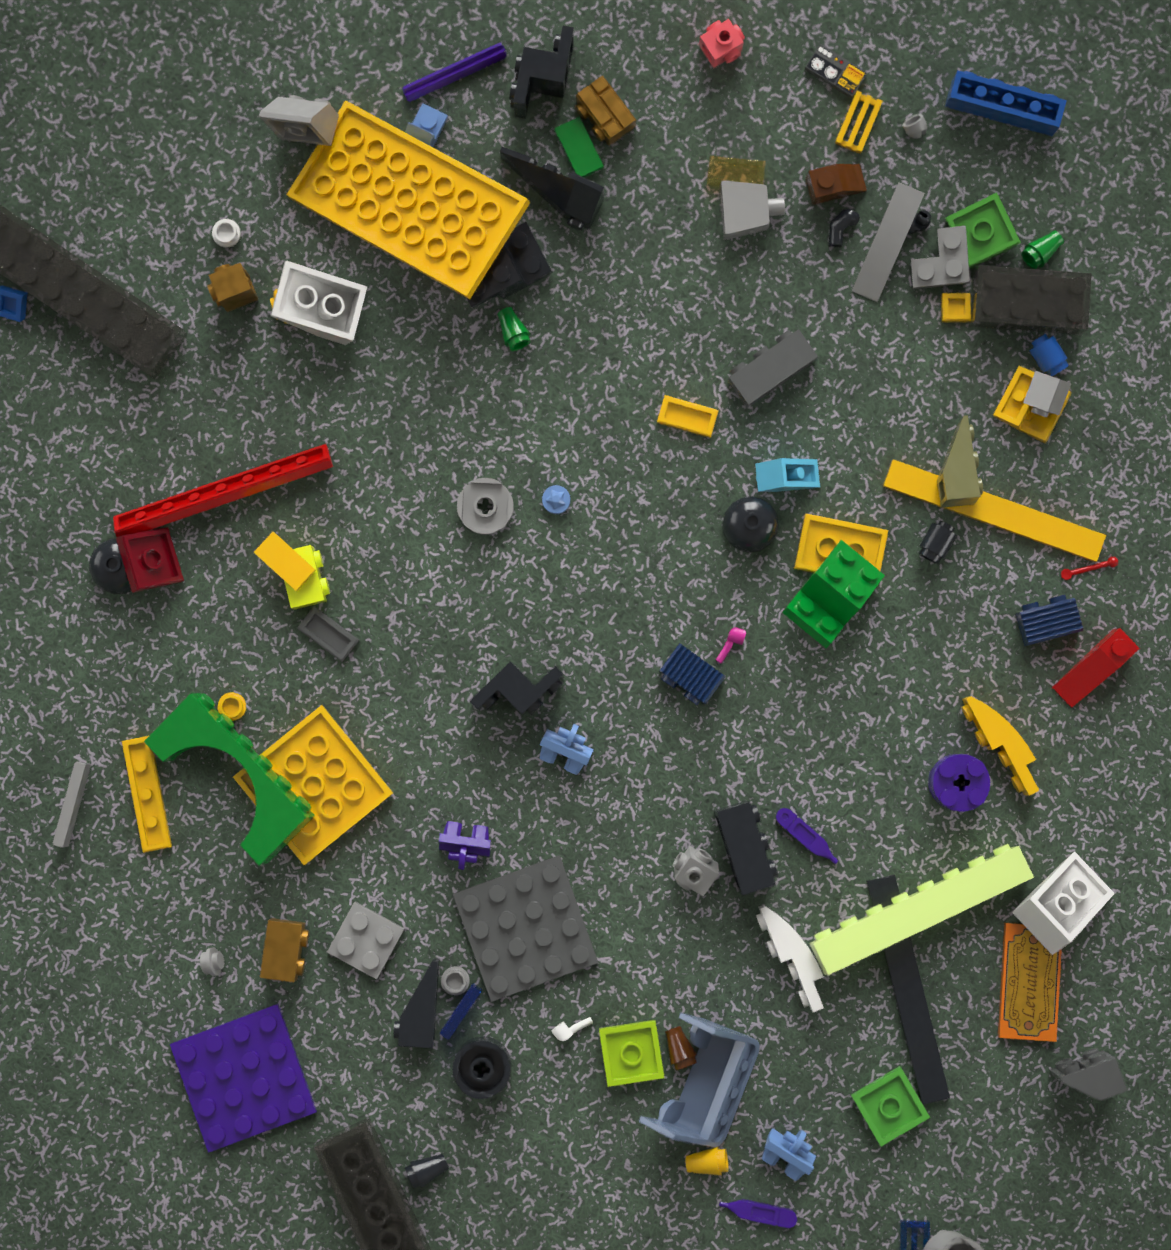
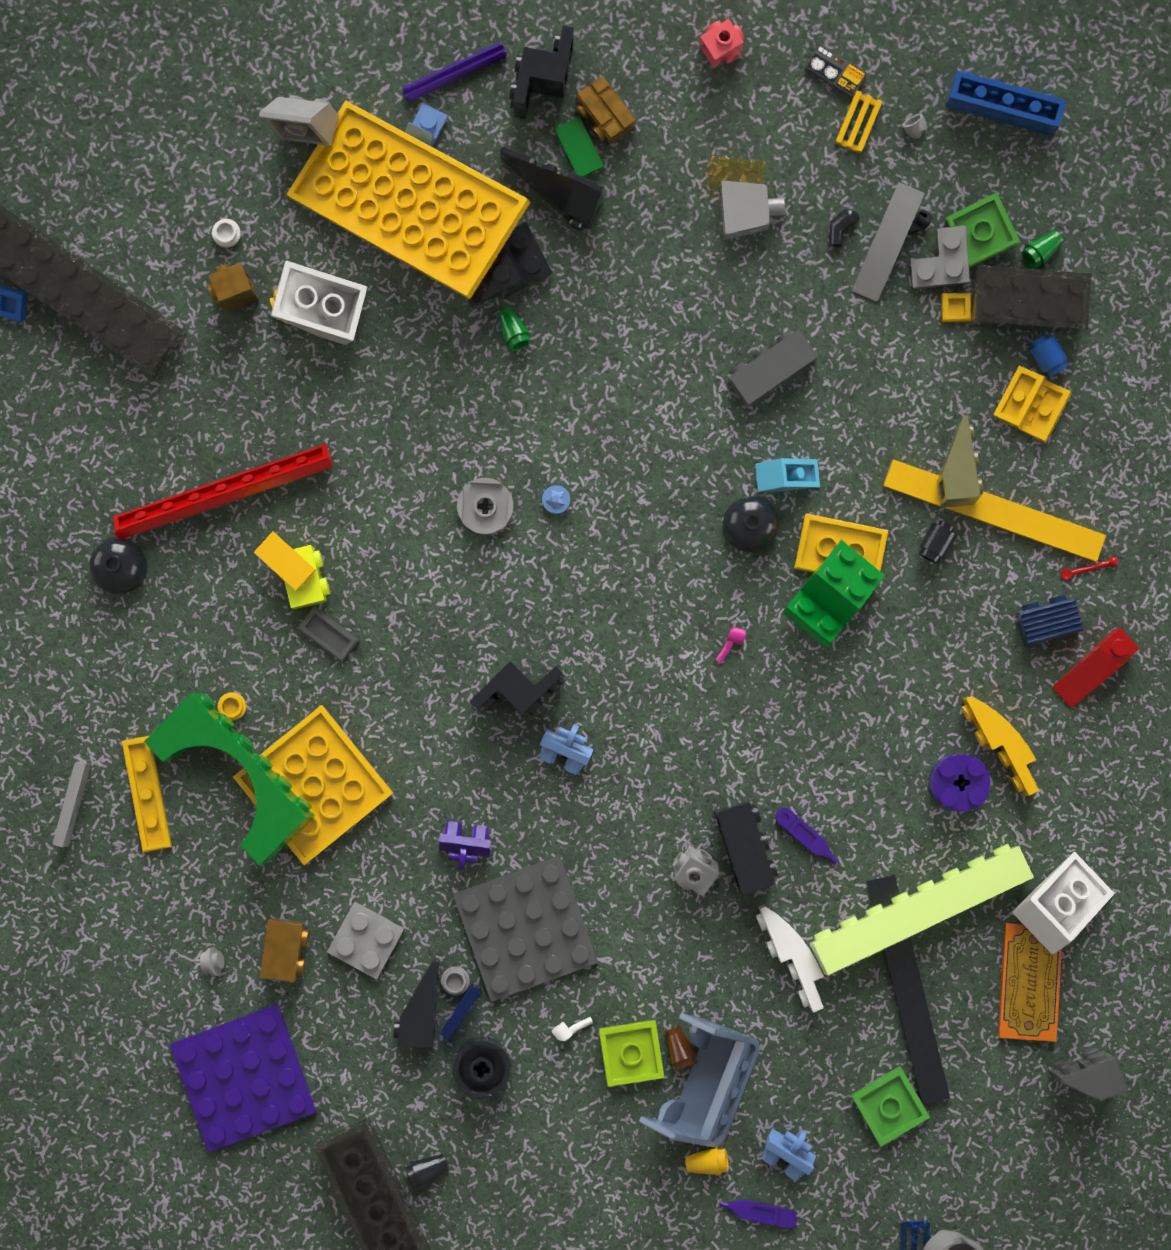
(149, 559): dark red tile -> none
(687, 416): yellow tile -> none
(691, 674): dark blue brick -> none
(835, 182): reddish brown slope -> none
(1046, 394): light grey brick -> none

